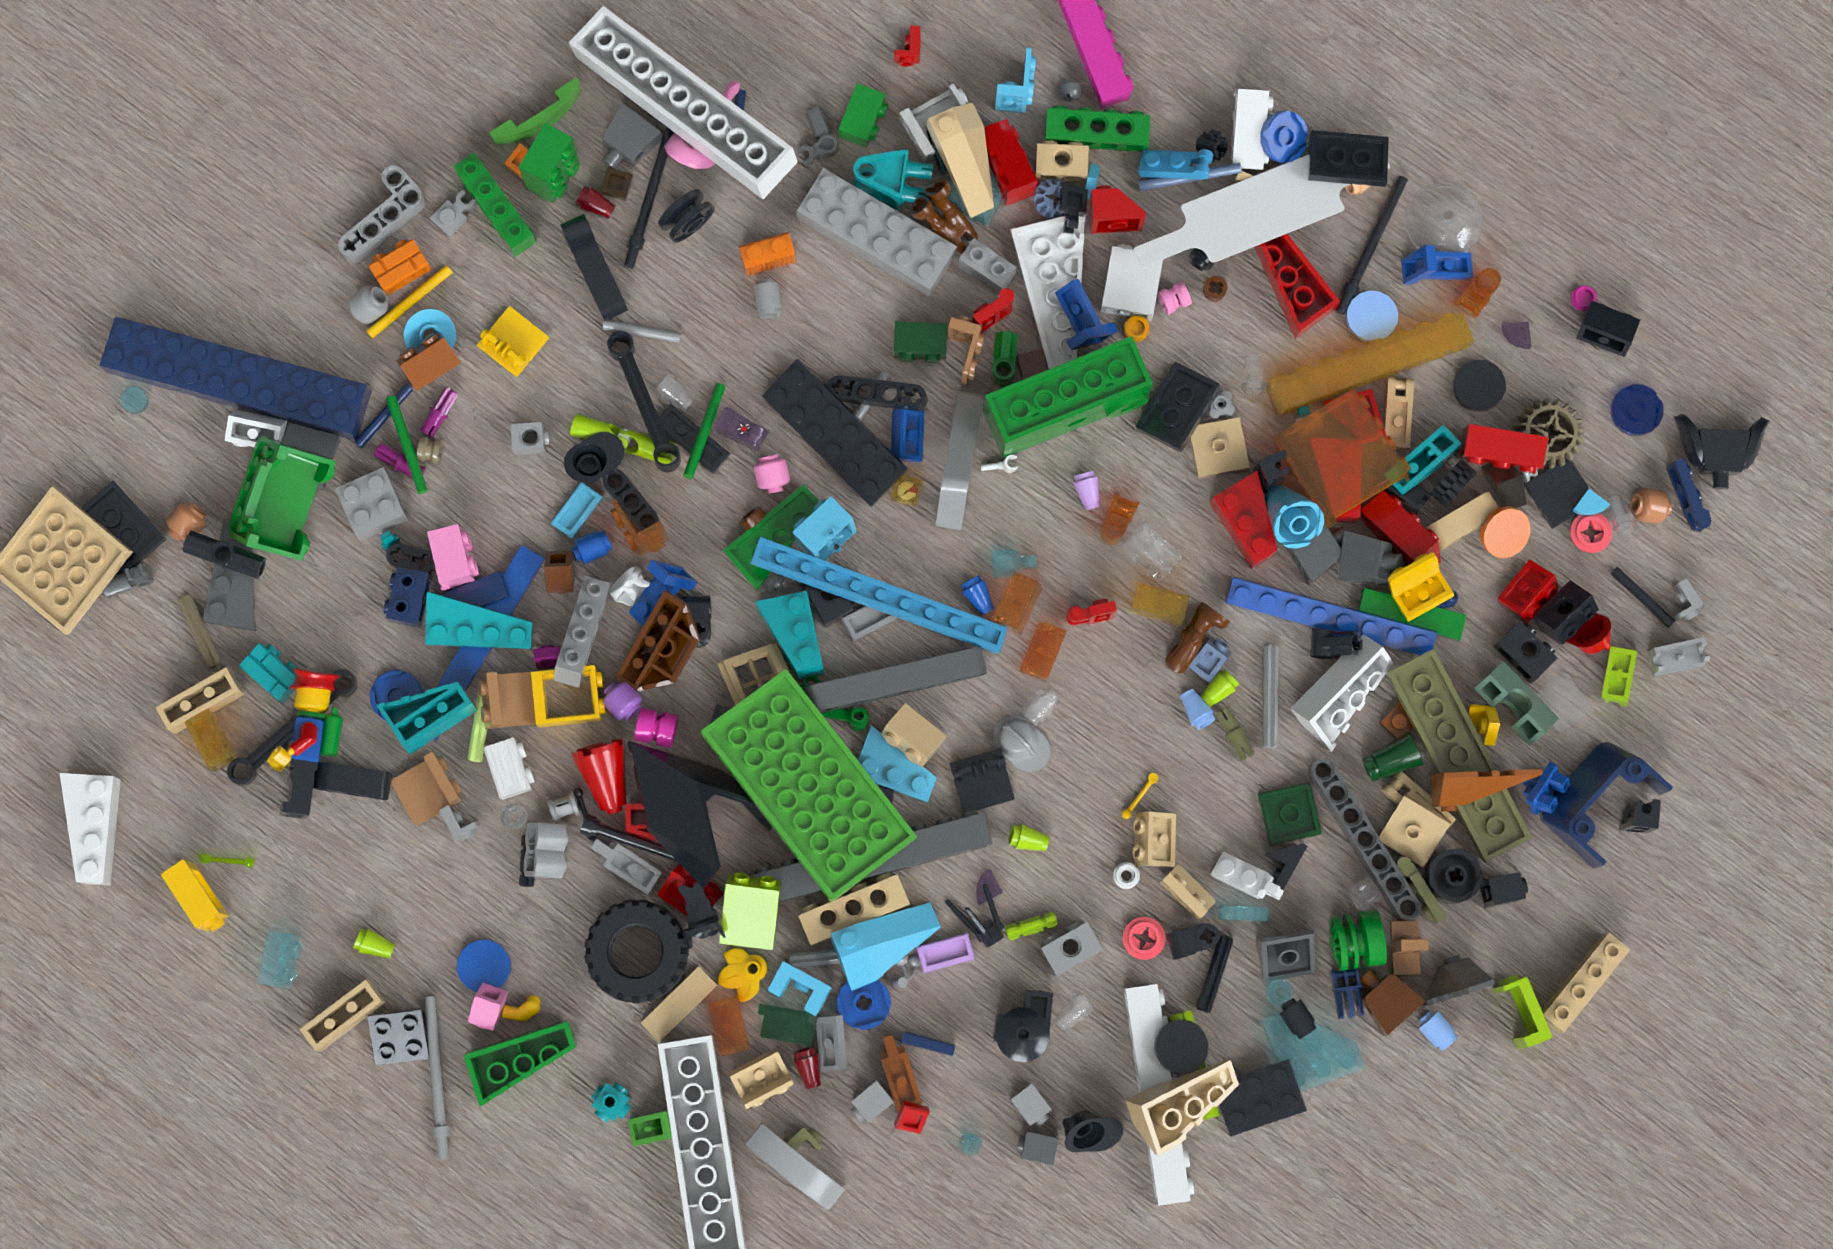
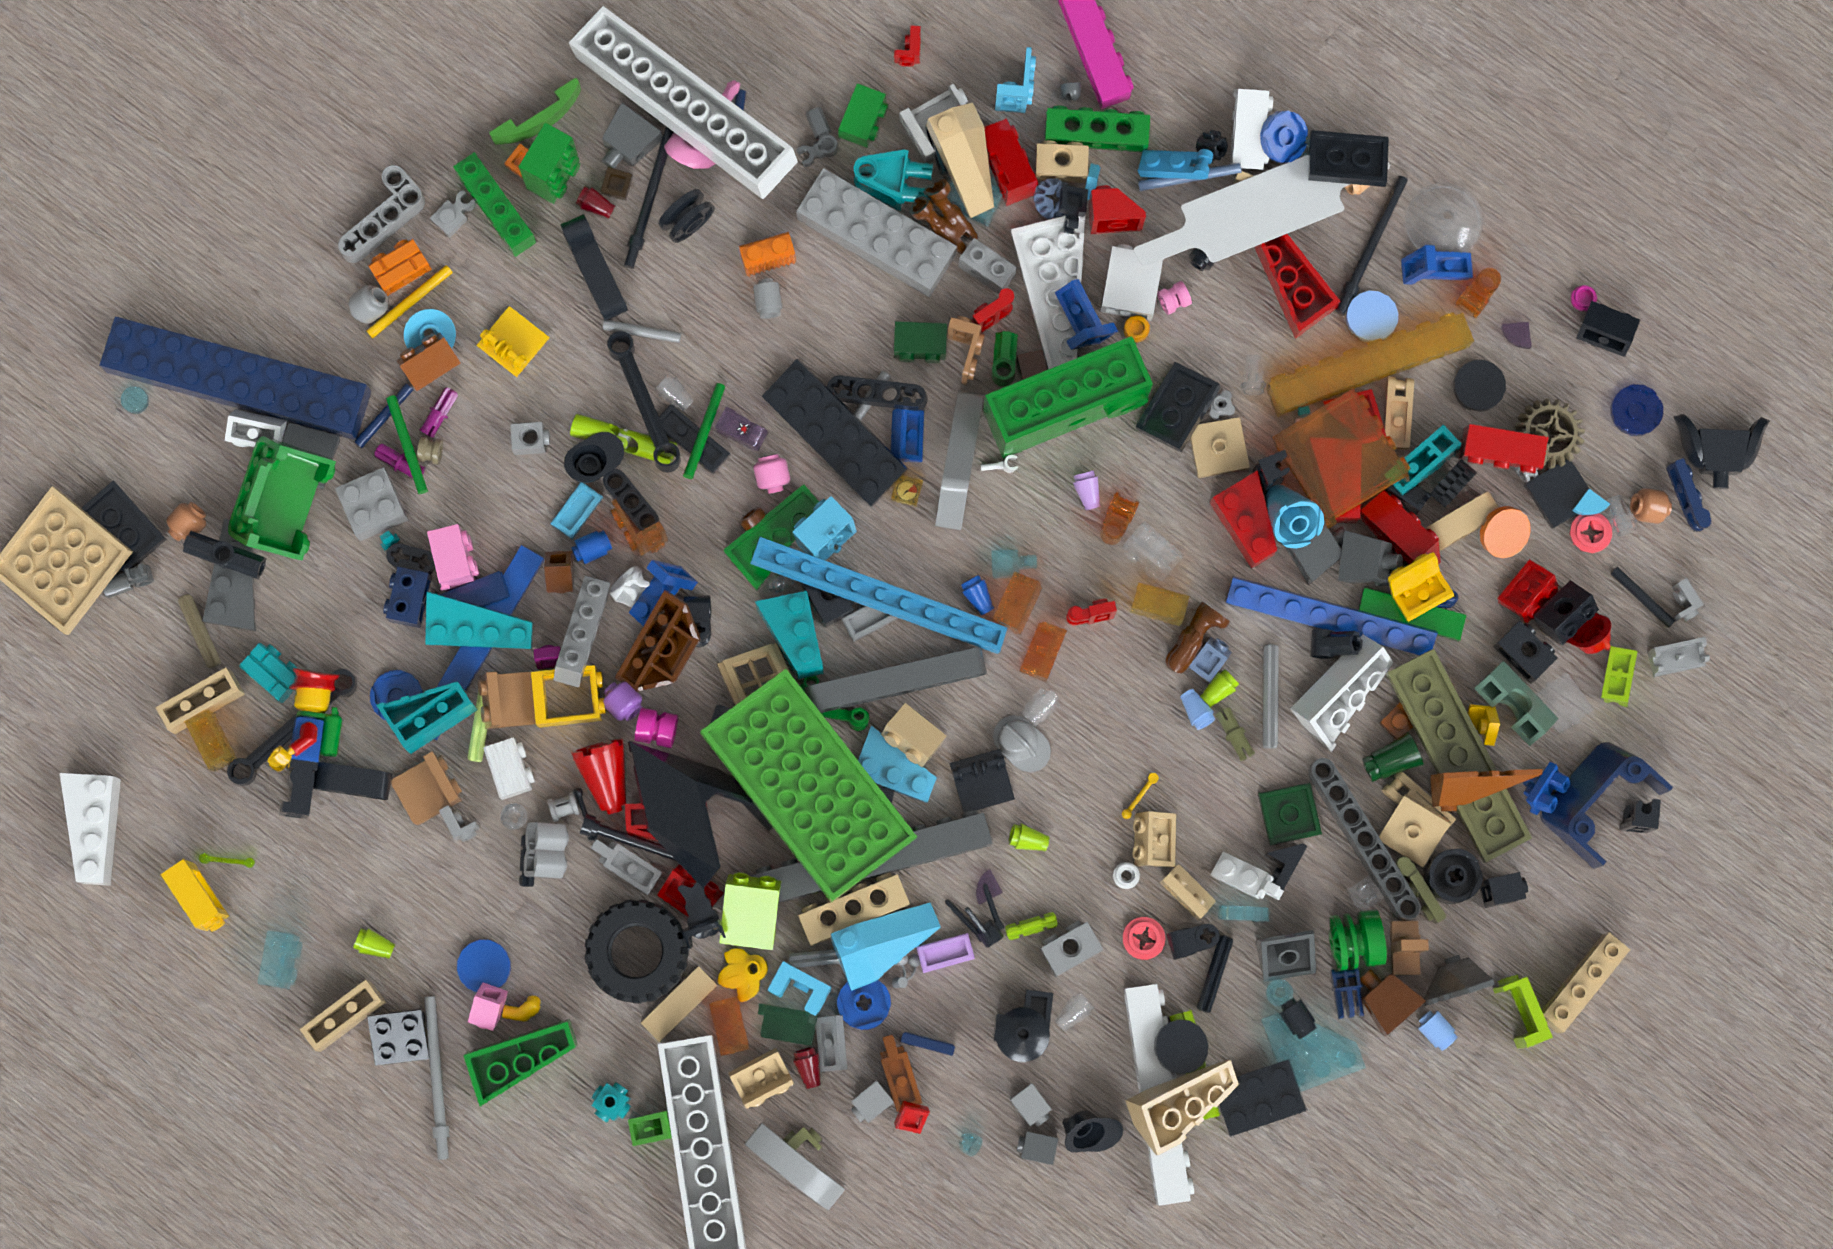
(1215, 280): reddish brown bush -> none
(1505, 485): clear smoke slope -> none

